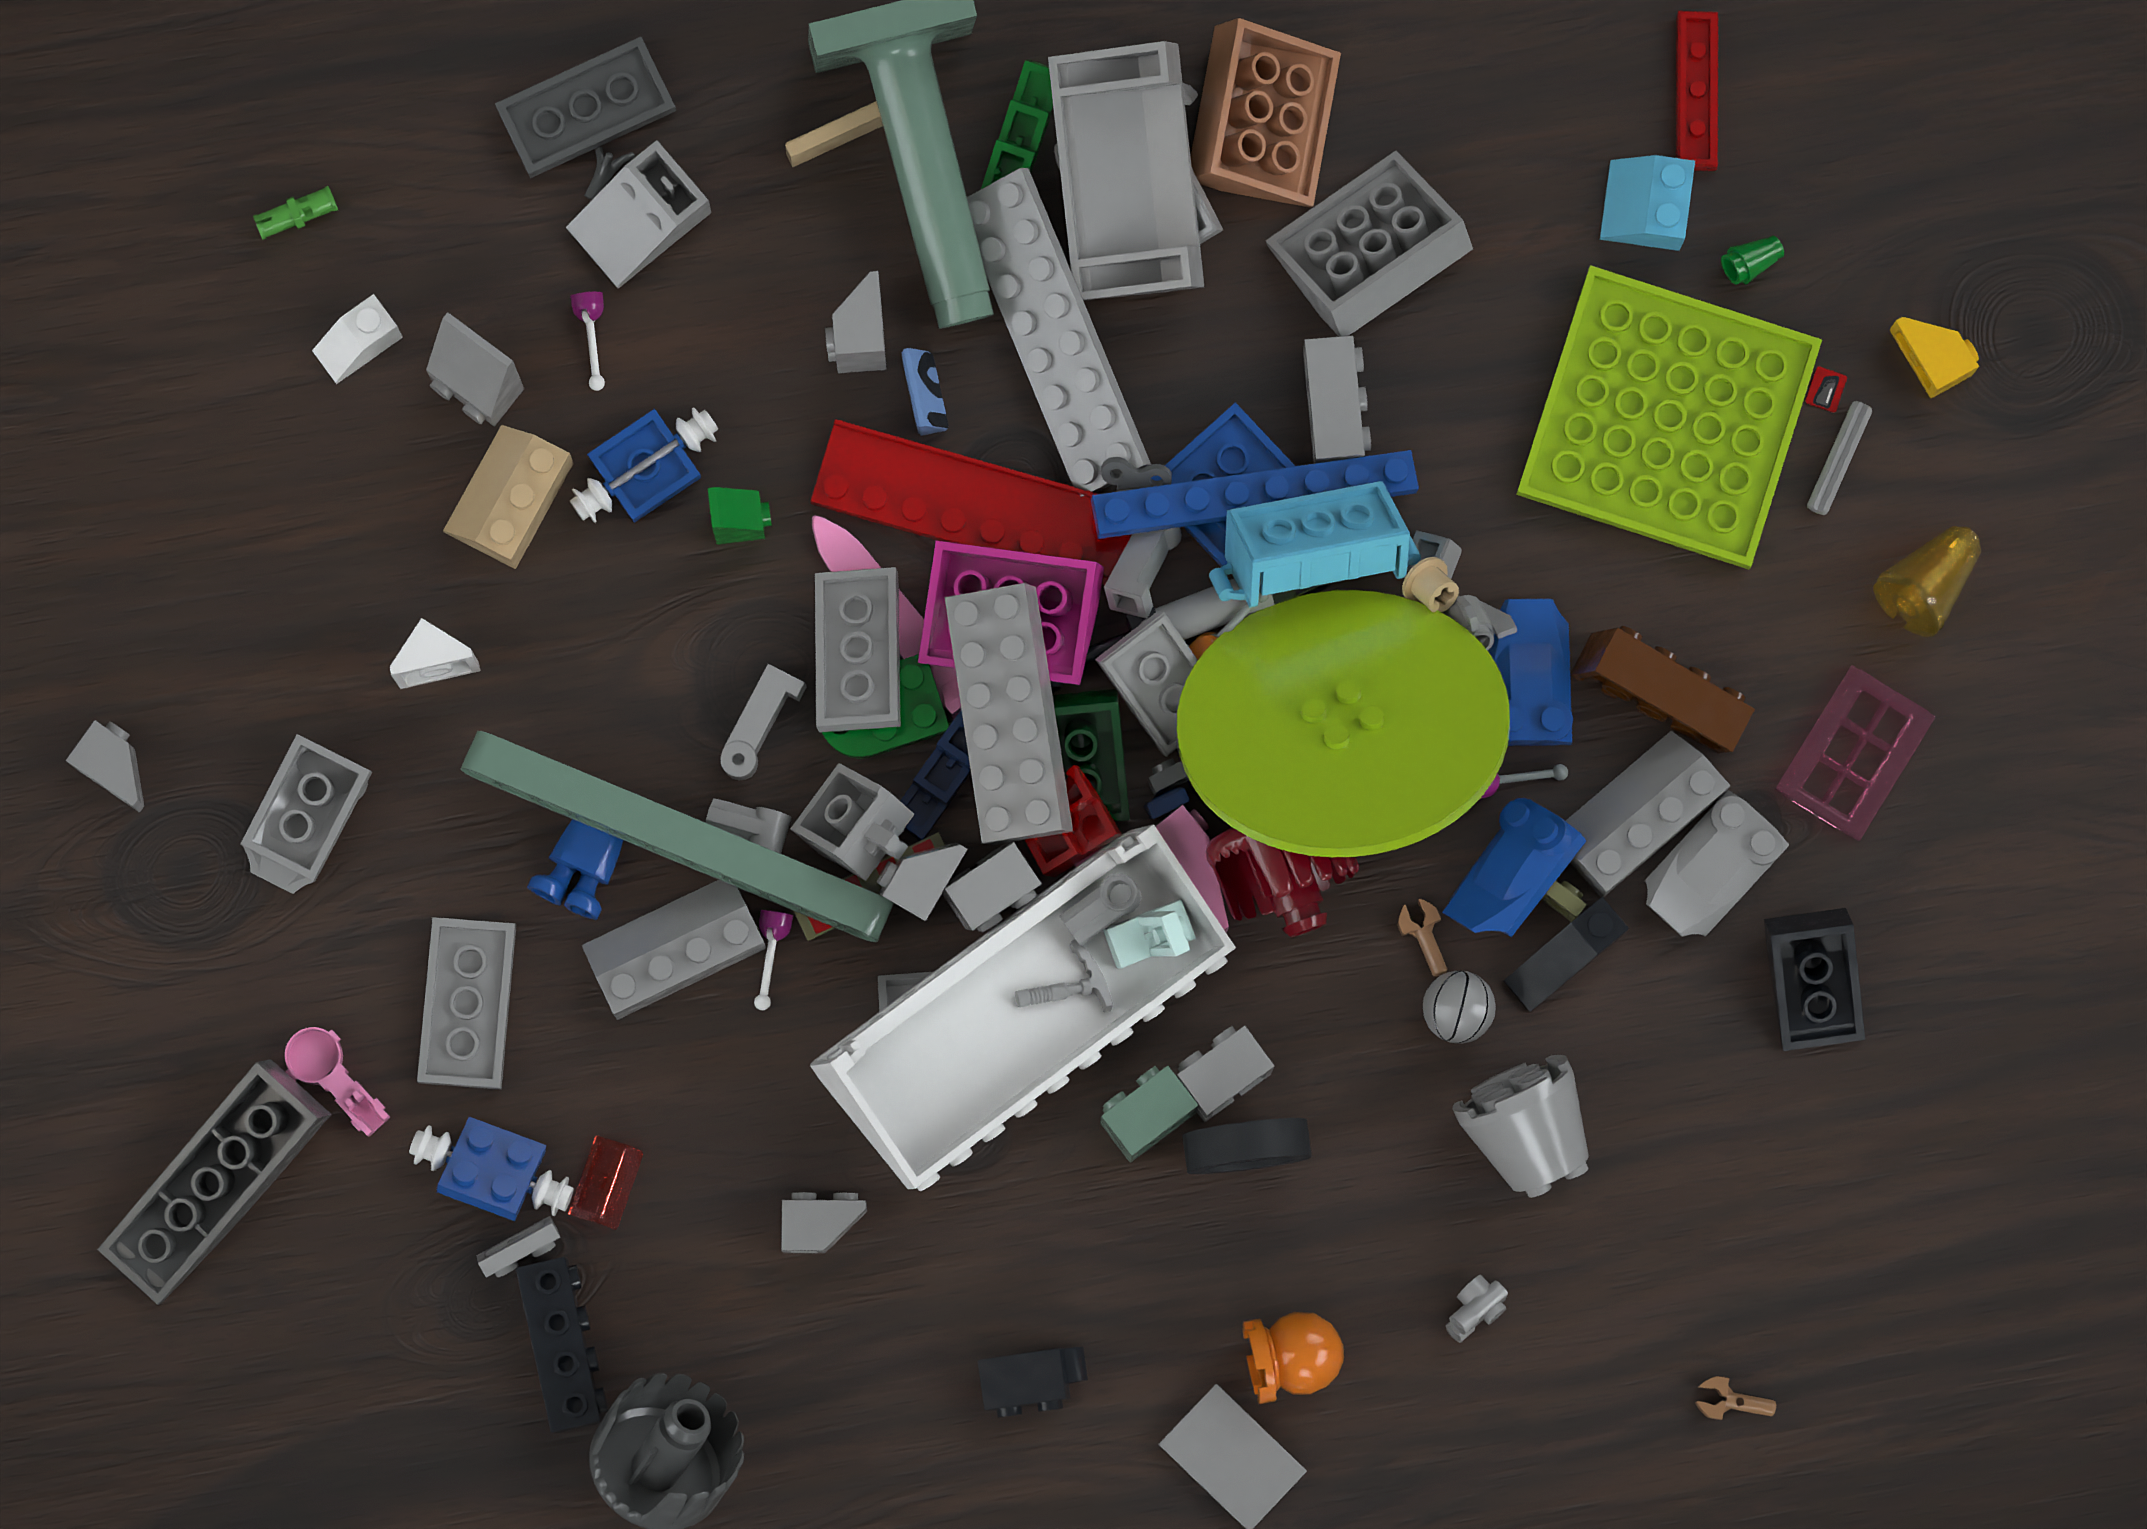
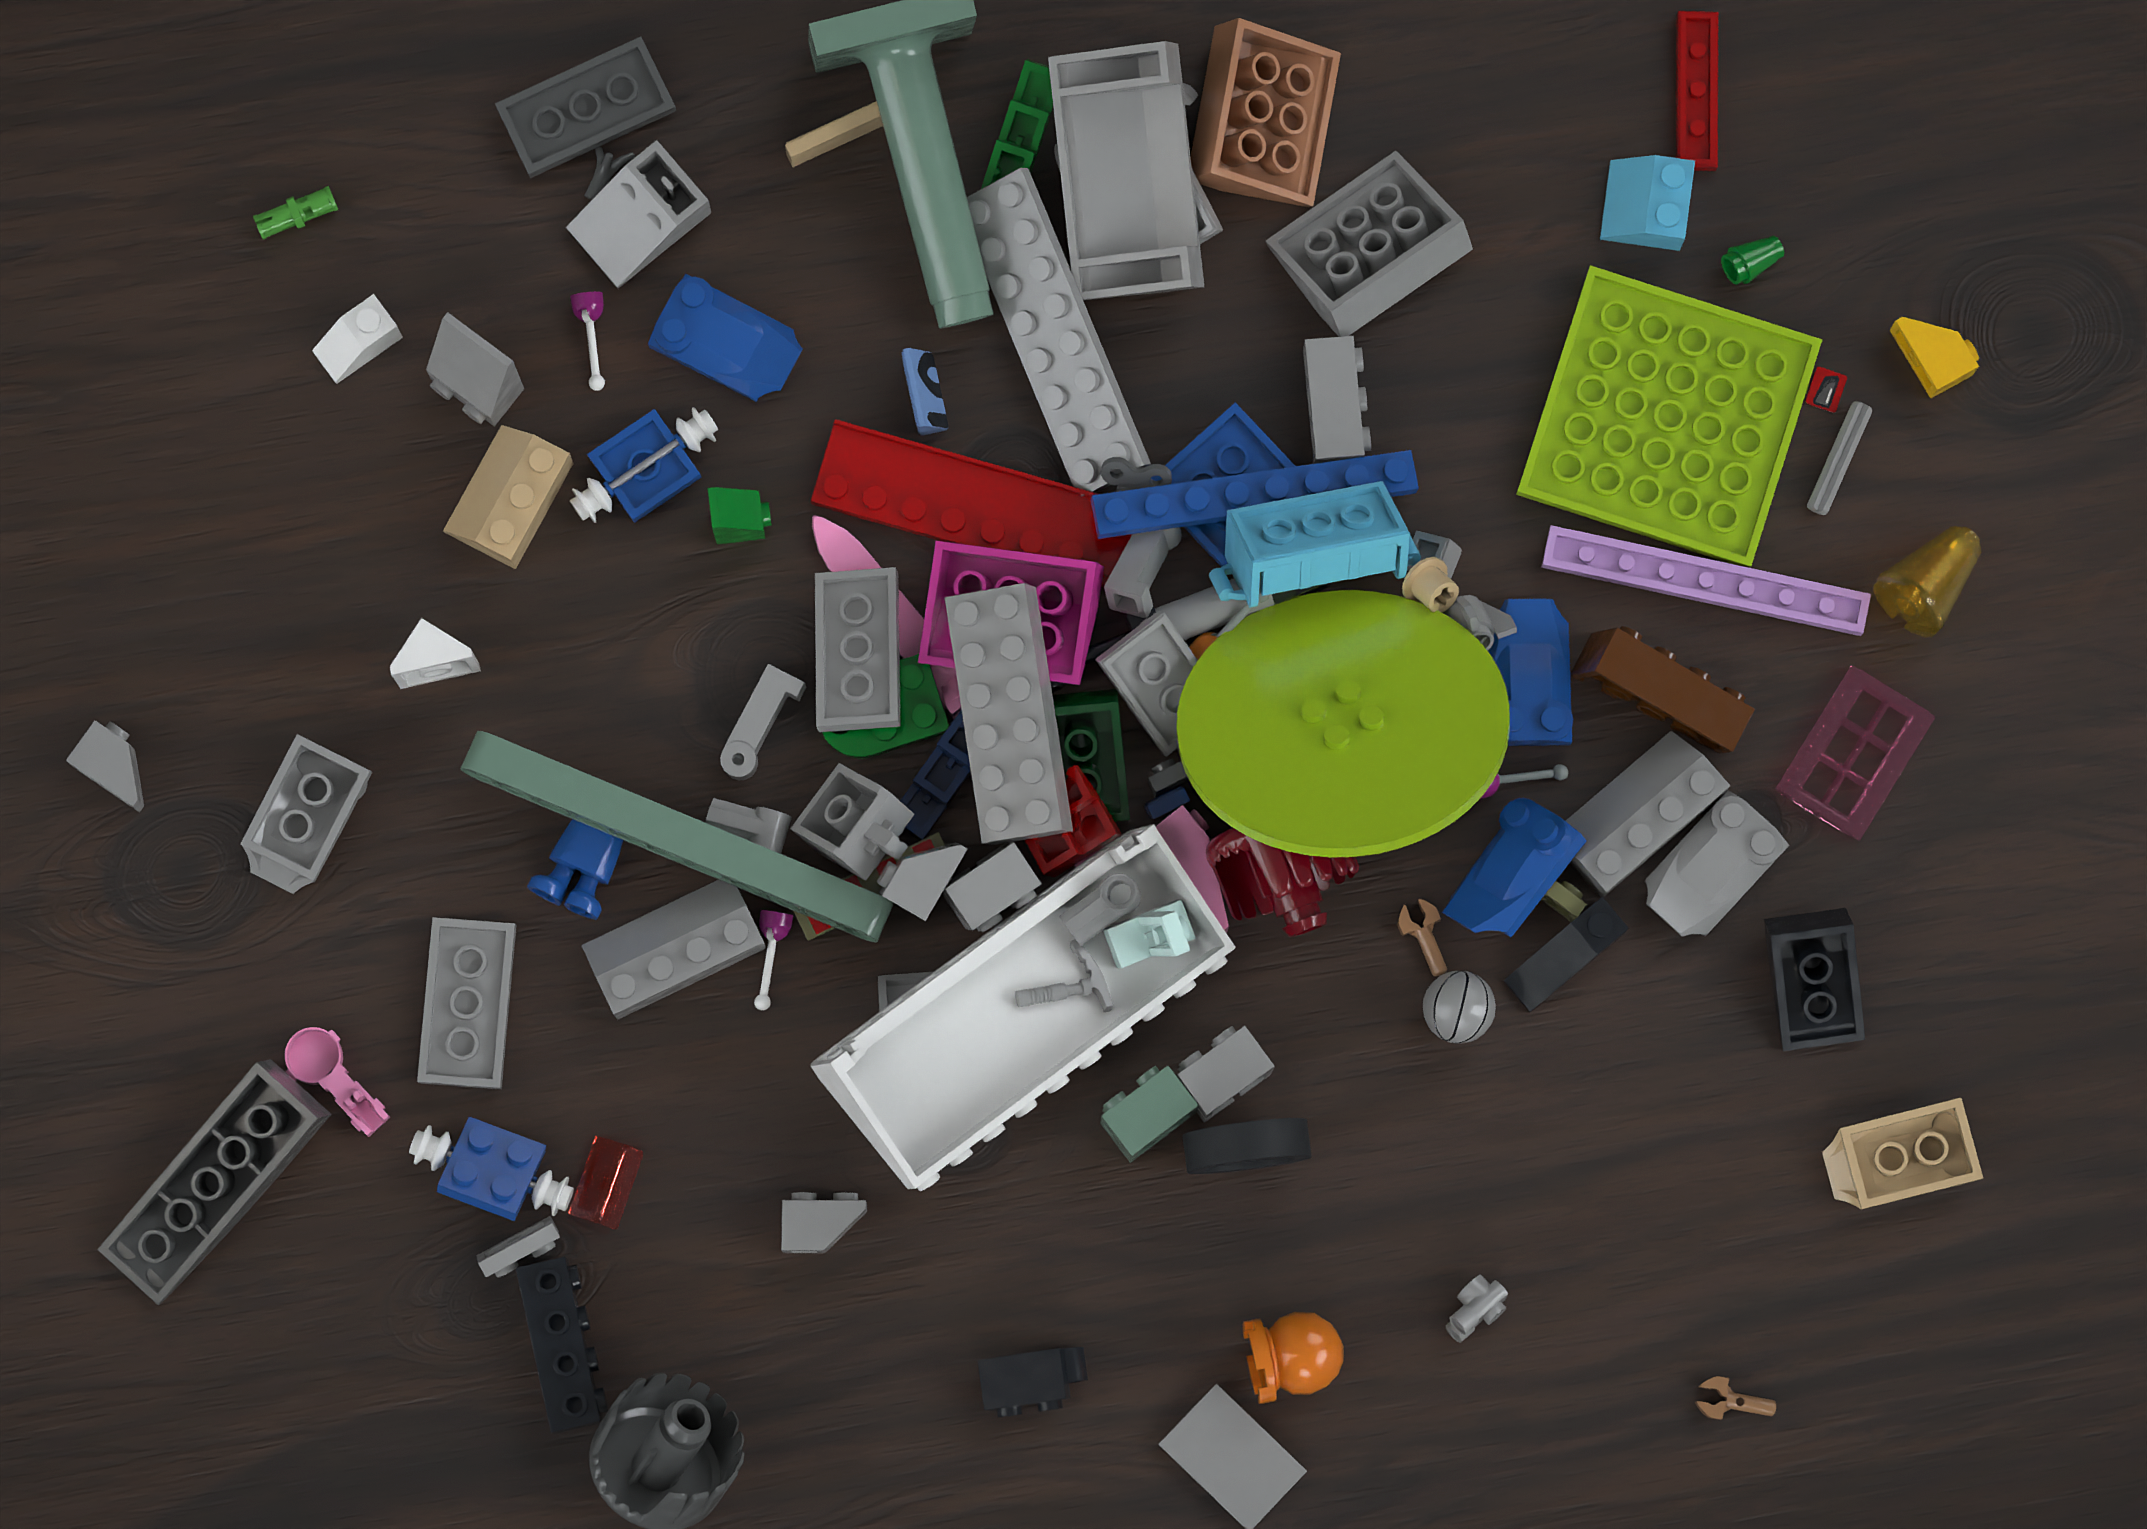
(725, 339): none -> blue slope
(857, 330): light grey slope -> none
(1528, 1124): light grey cone -> none
(1706, 580): none -> lavender plate
(1902, 1155): none -> tan slope

